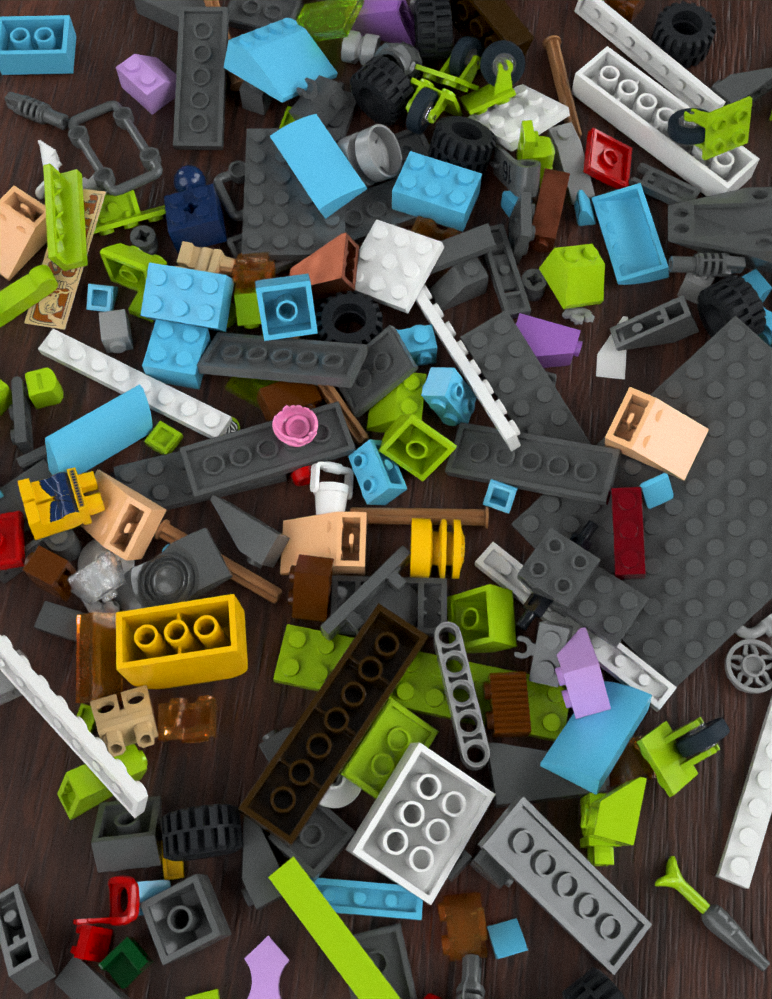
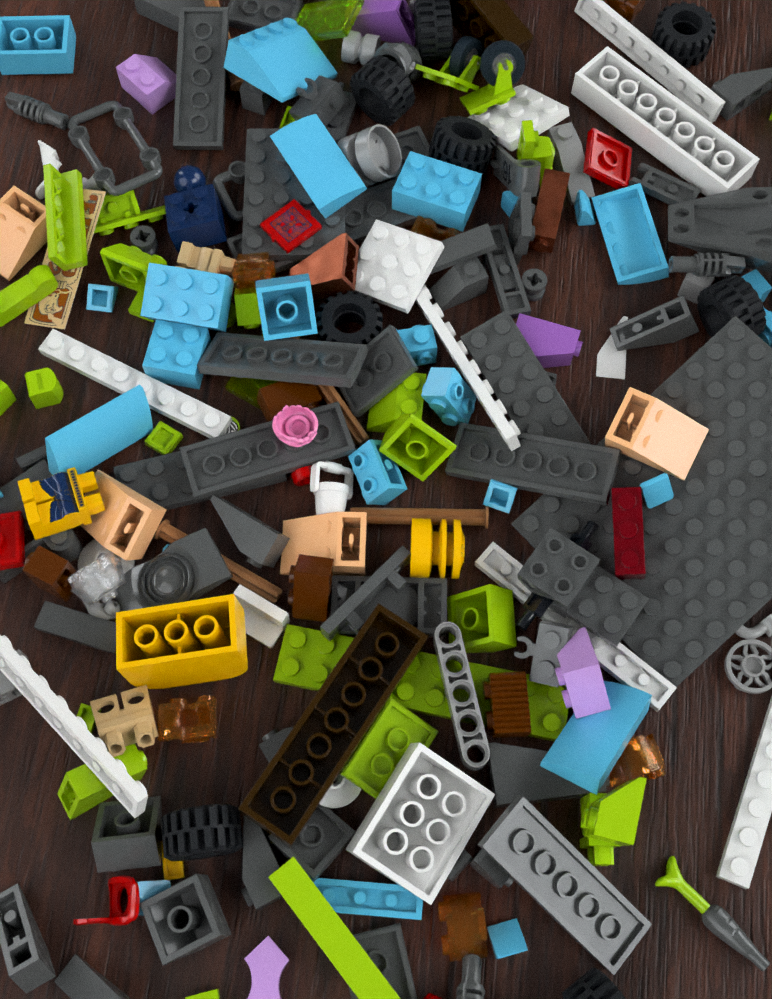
(21, 415): dark grey hinge -> none
(92, 943): red tile -> none
(96, 657): clear orange panel -> none
(115, 331): light grey brick -> none
(126, 962): dark green panel -> none
(262, 618): none -> white panel
(291, 226): none -> red piece
(428, 105): plate -> none
(552, 46): medium nougat axle -> none
(575, 275): lime slope -> none
(578, 315): light grey plant -> none
(669, 756): lime plate -> none
(714, 130): lime plate -> none

